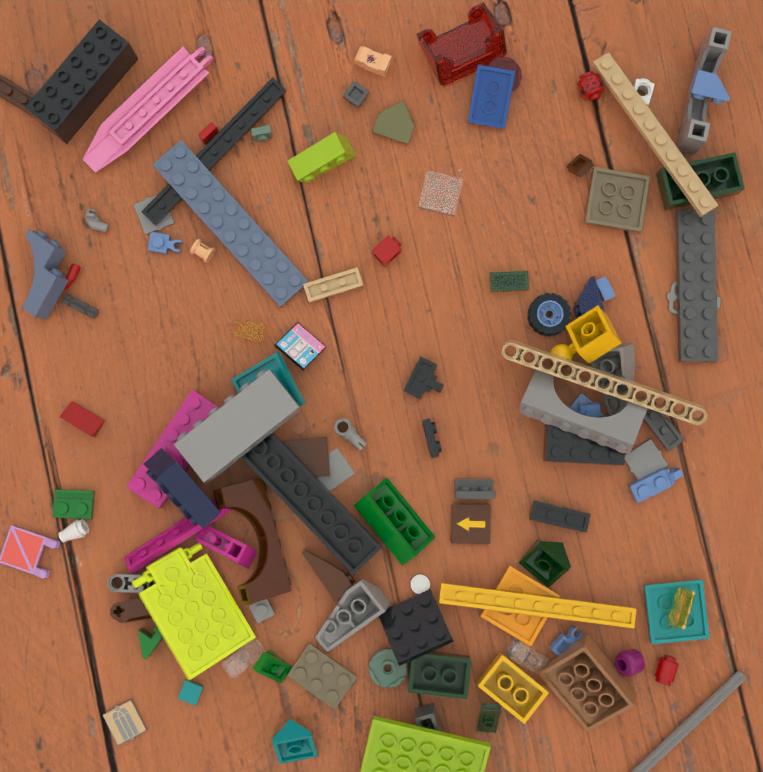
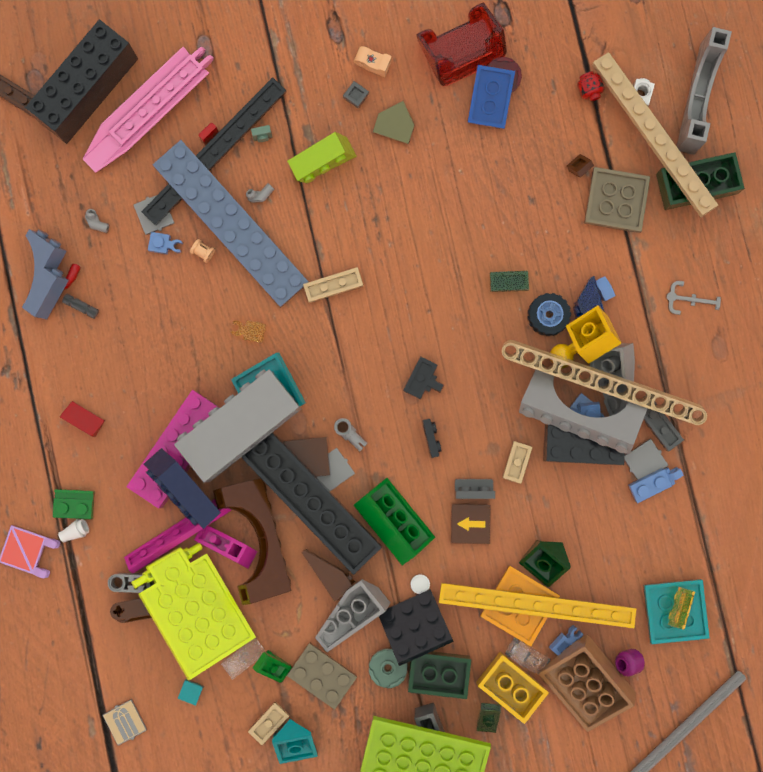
(148, 641): green slope -> none
(259, 196): none -> light grey arm
(262, 610): light grey plate -> none
(268, 723): none -> tan plate
(300, 346): piece -> none
(387, 250): red brick -> none
(440, 193): clear plate -> none
(517, 462): none -> tan plate
(559, 516): black plate -> none
(666, 670): red brick -> none
(696, 287): dark grey plate -> none
(708, 85): medium blue slope -> none

